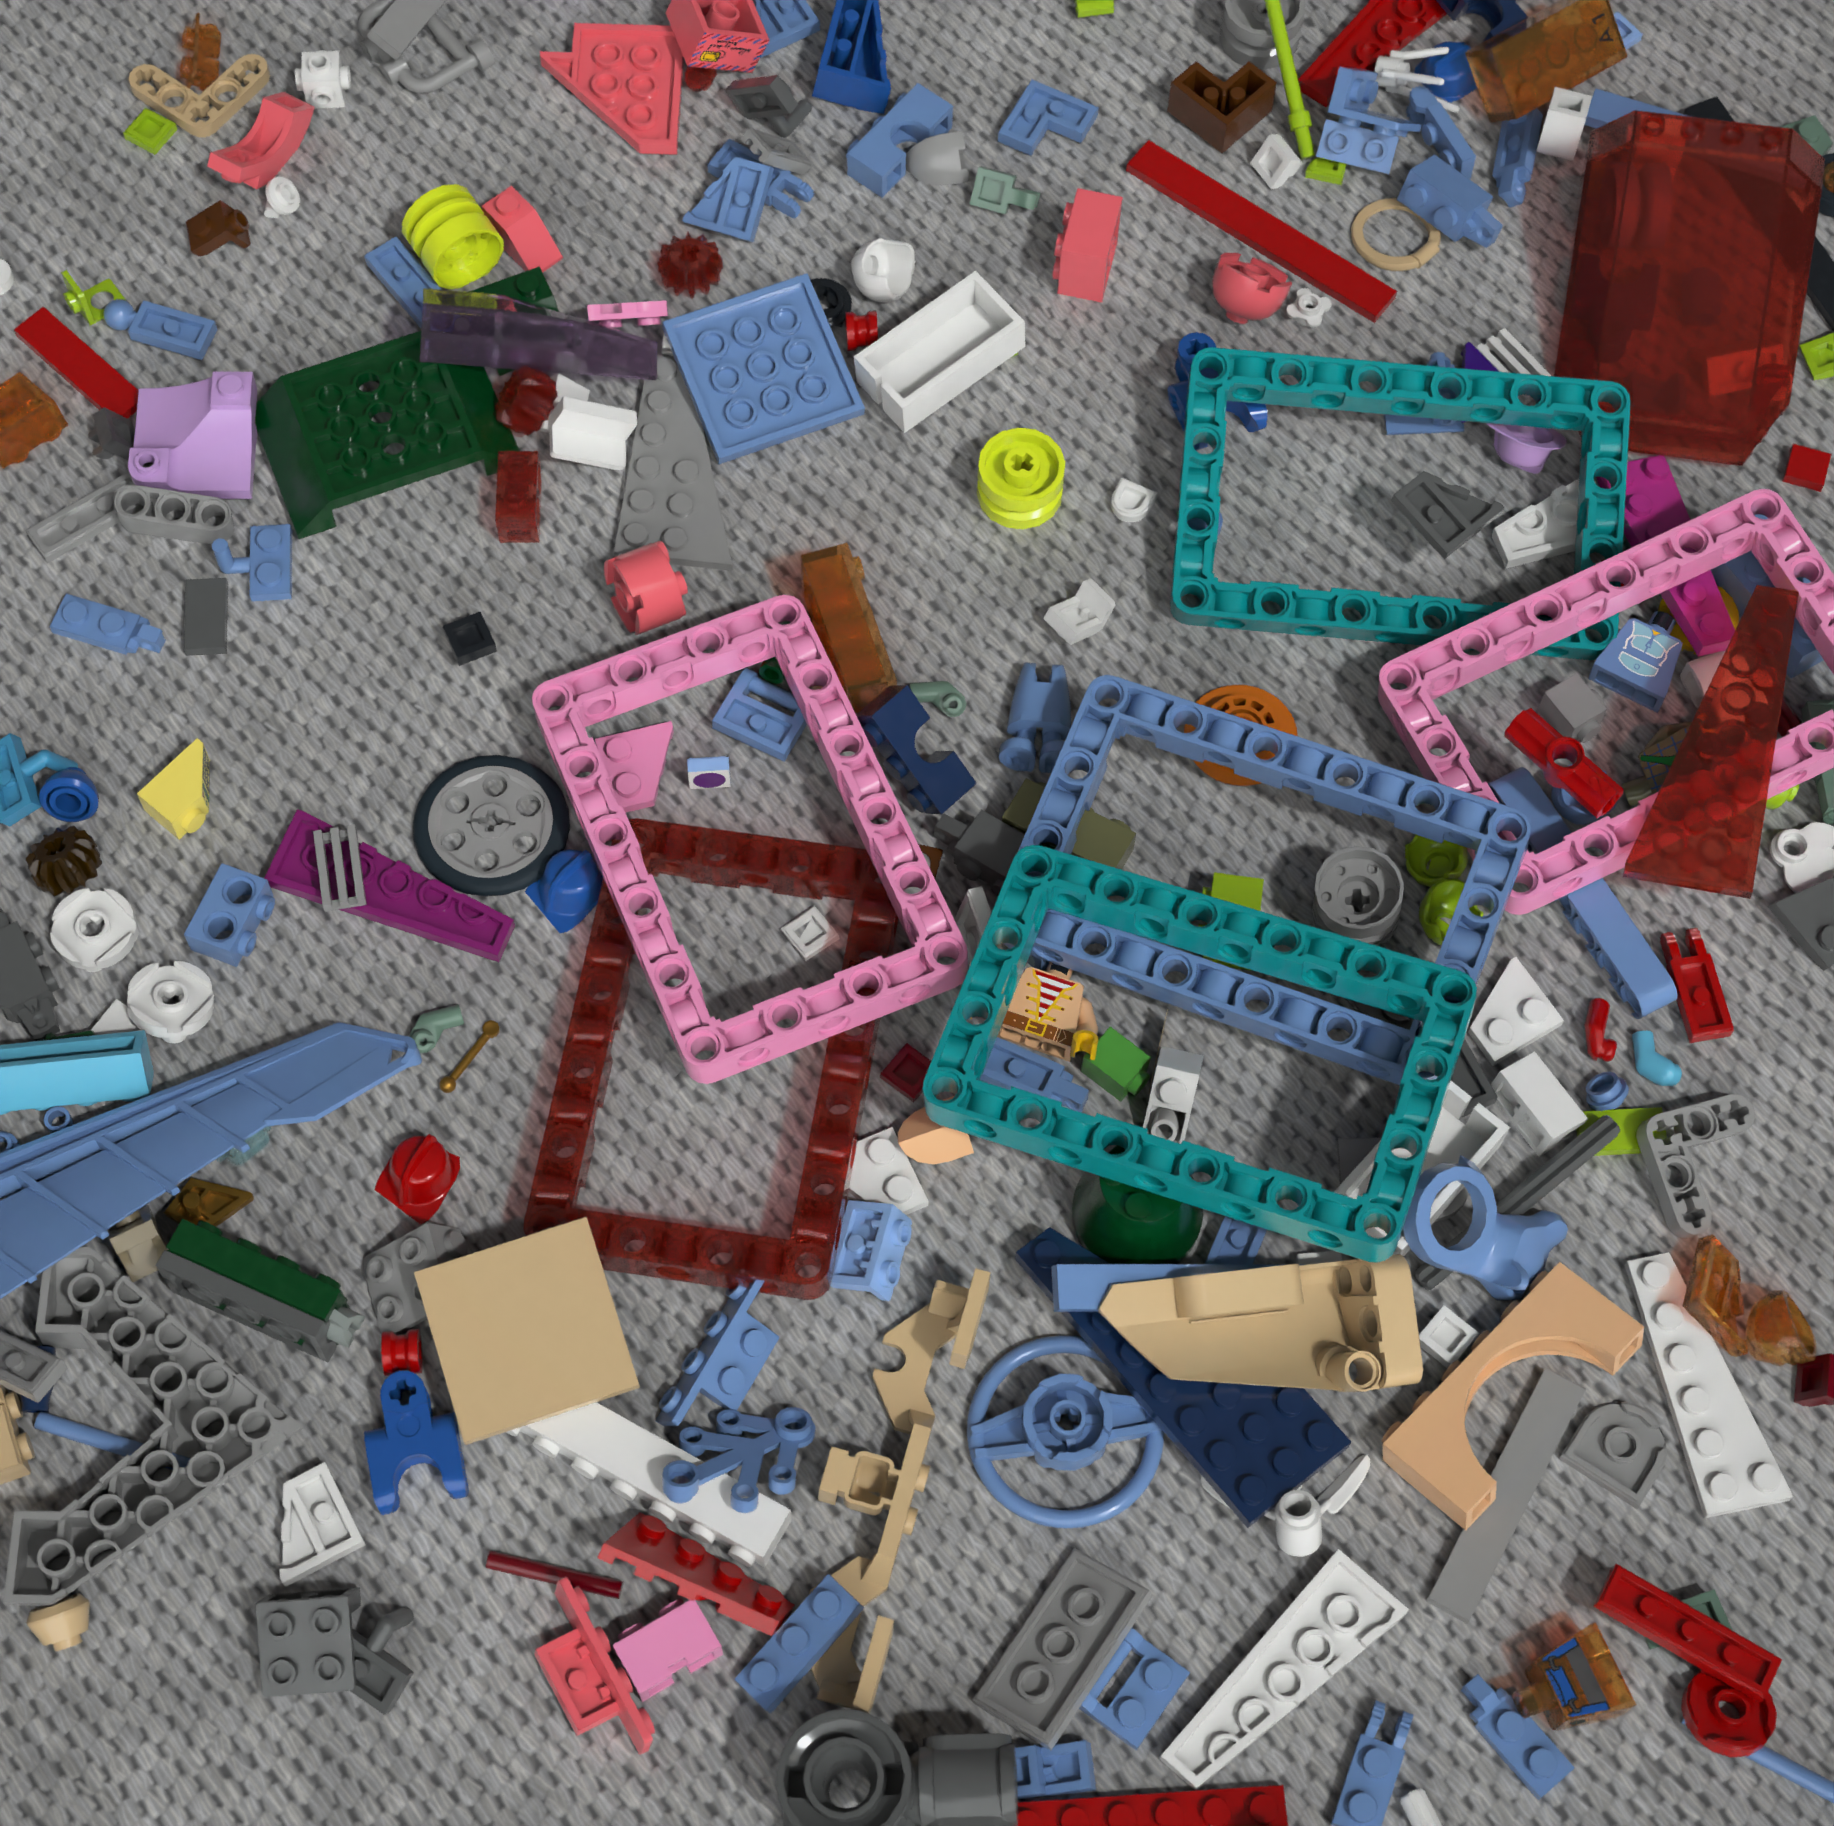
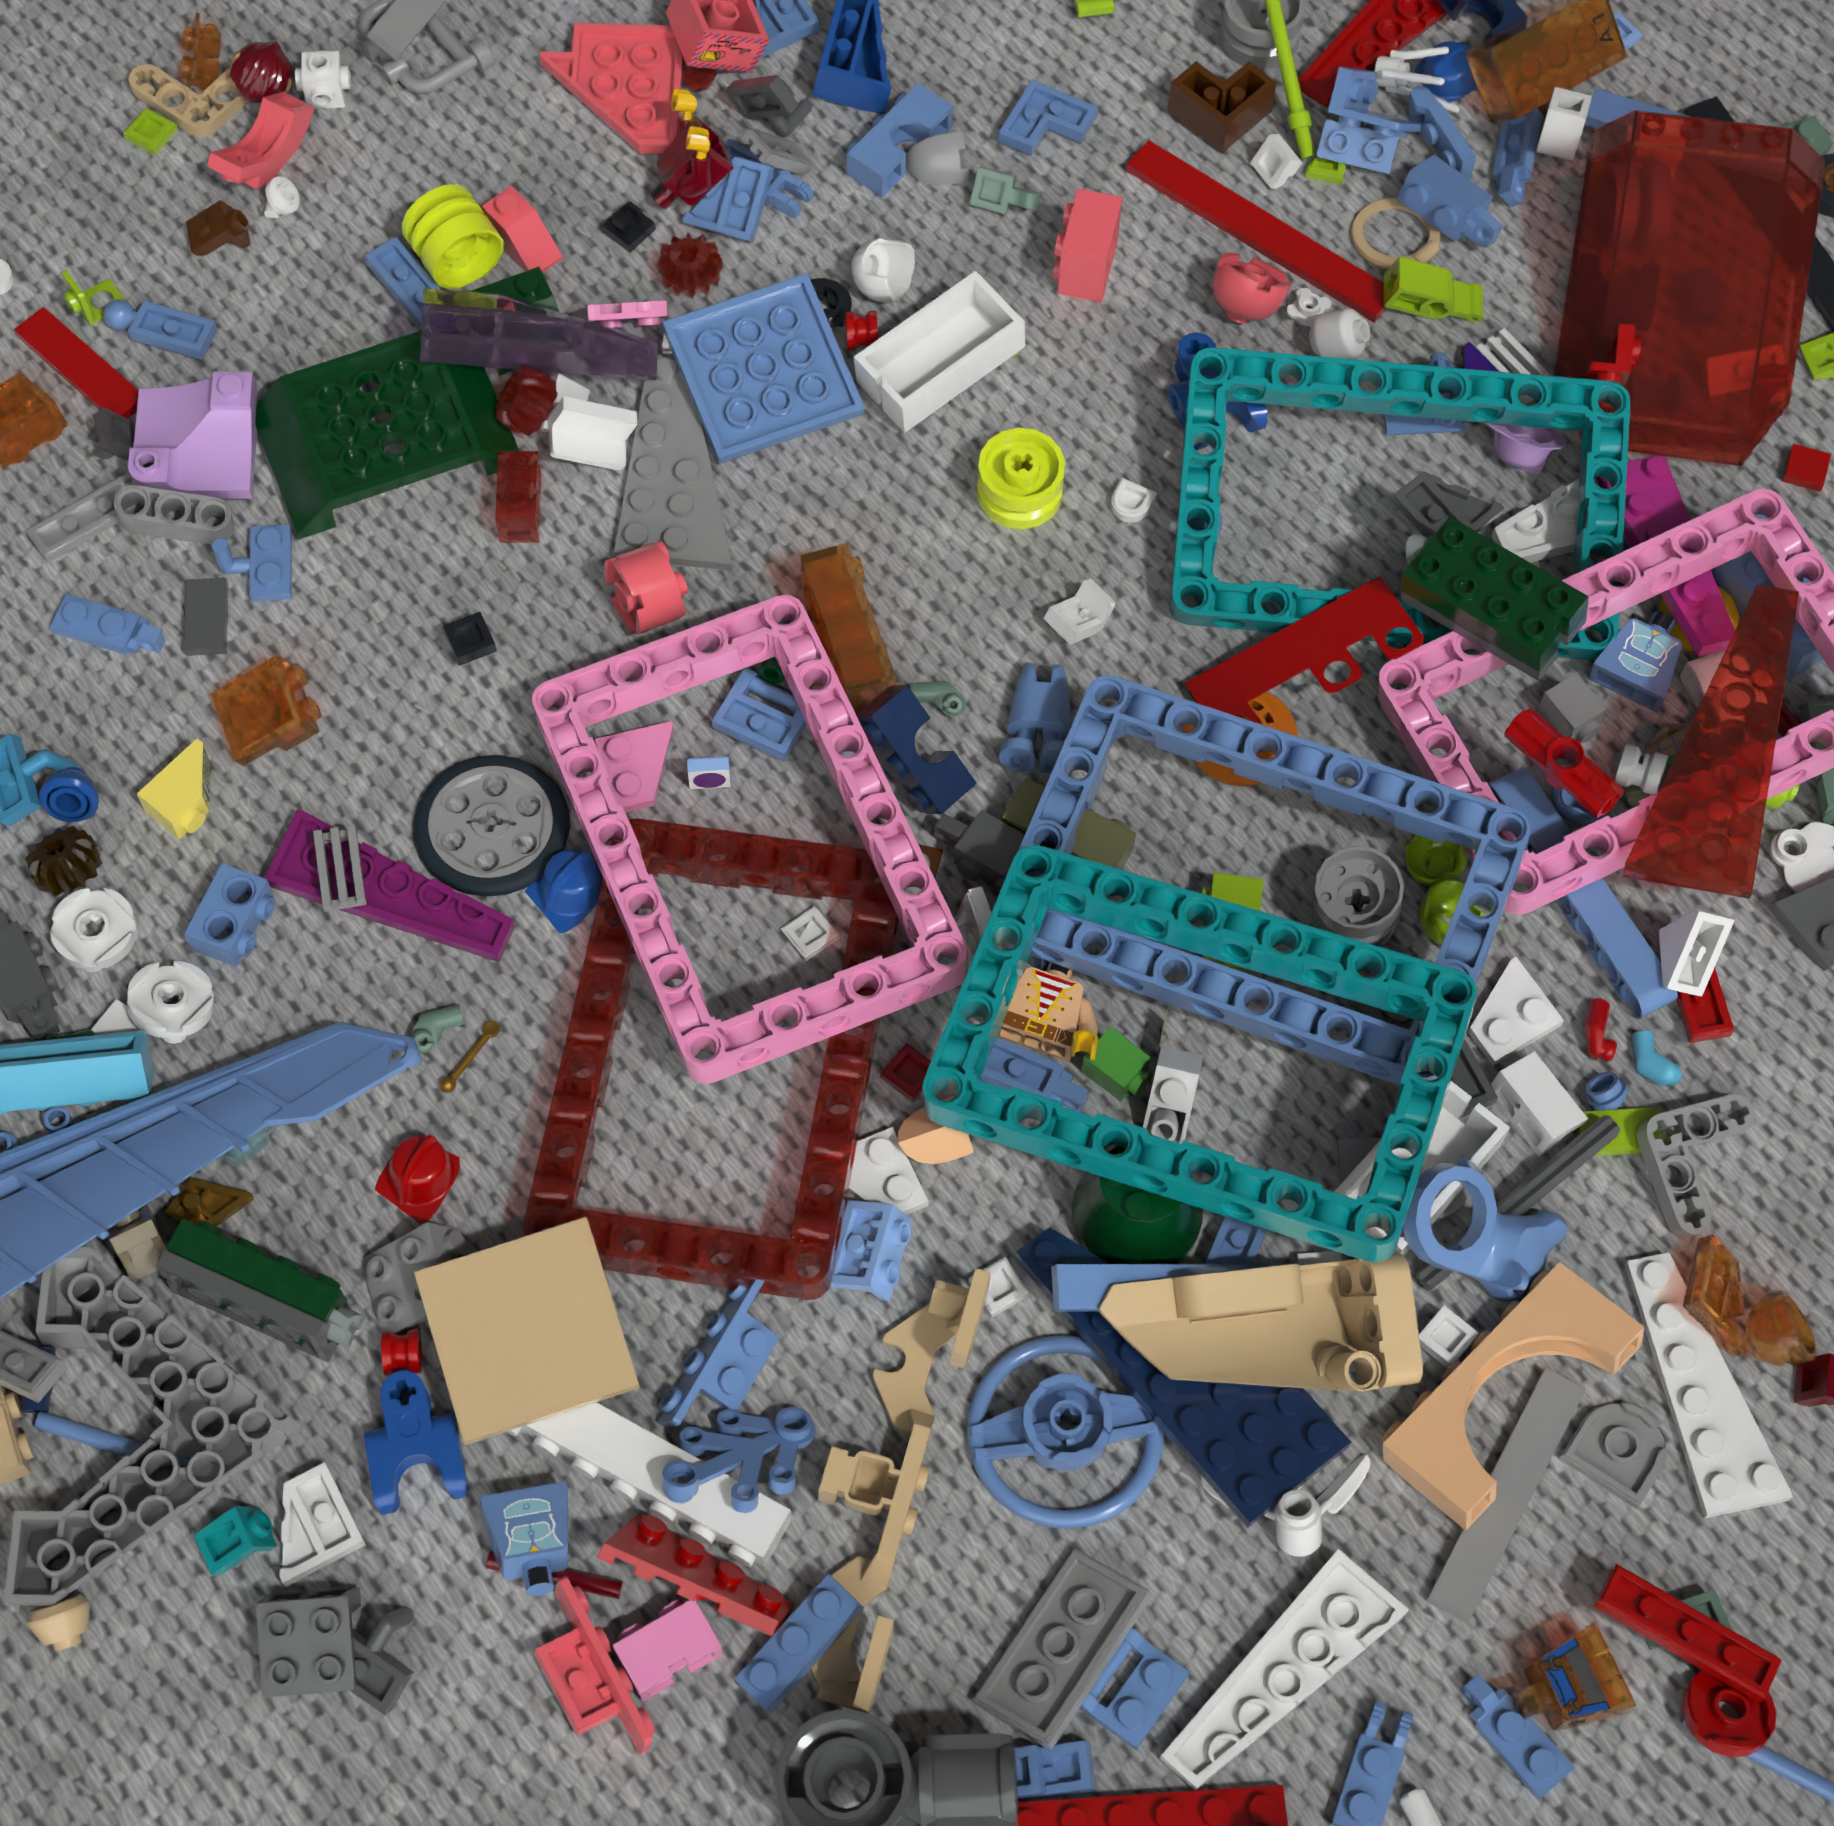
(234, 1538): none -> teal bracket
(261, 71): none -> dark red hair
(266, 710): none -> clear orange plate
(529, 1533): none -> medium blue torso
(628, 226): none -> black tile
(694, 158): none -> dark red torso
(1004, 1287): none -> white tile
(1307, 645): none -> red piece
(1339, 334): none -> white head
(1431, 291): none -> lime piece
(1492, 596): none -> dark green piece
(1624, 355): none -> red bracket
(1641, 769): none -> light grey wheel
(1692, 949): none -> white slope

